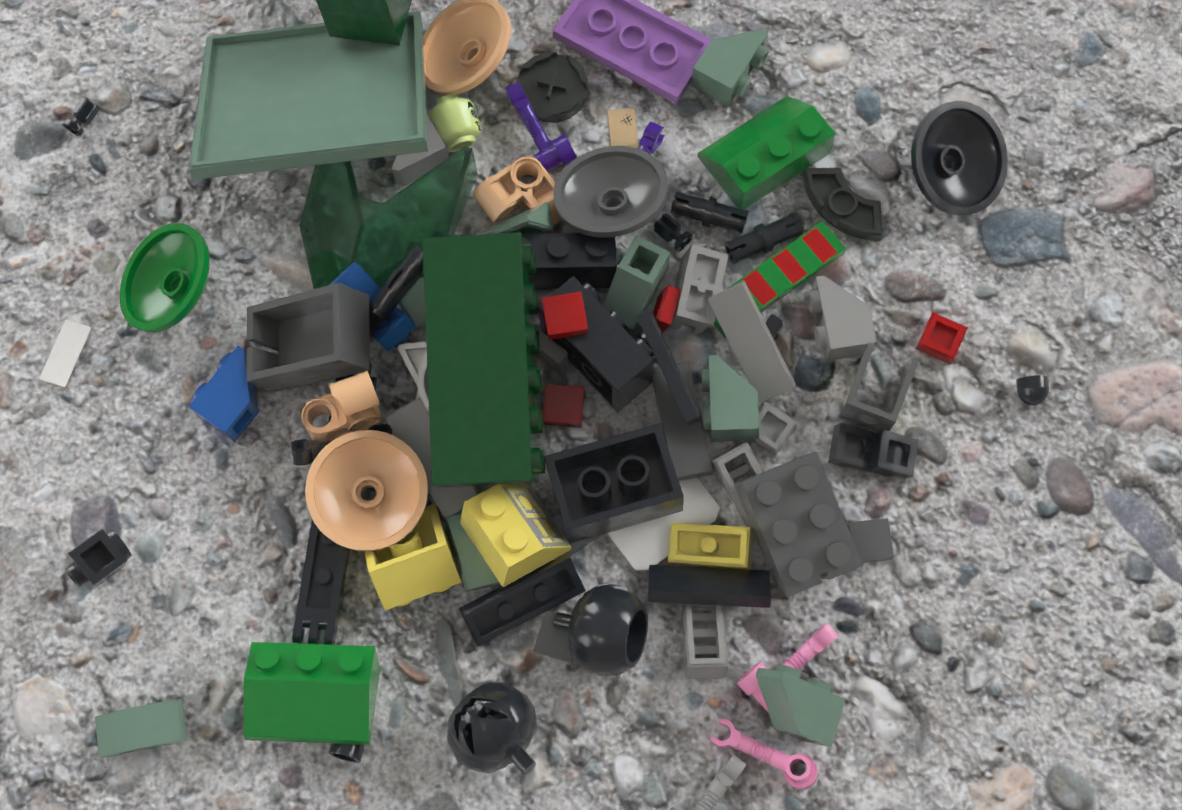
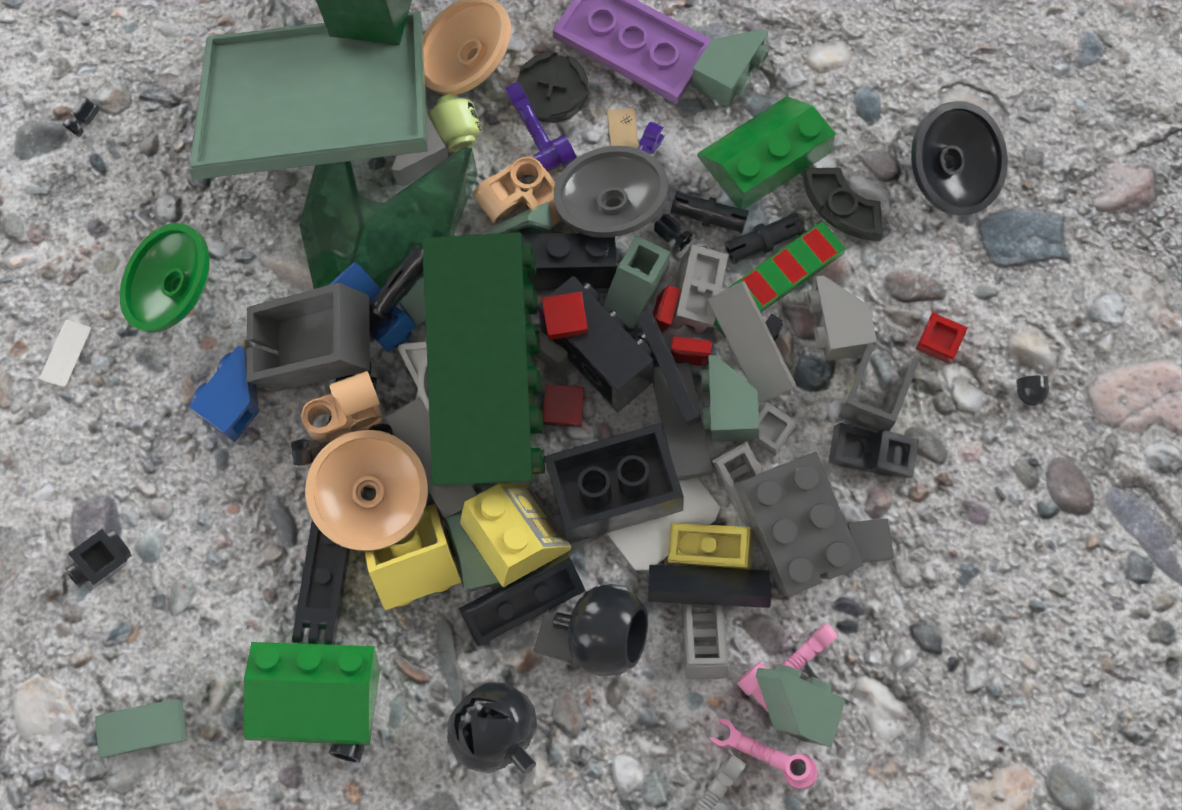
(691, 350): none -> red tile

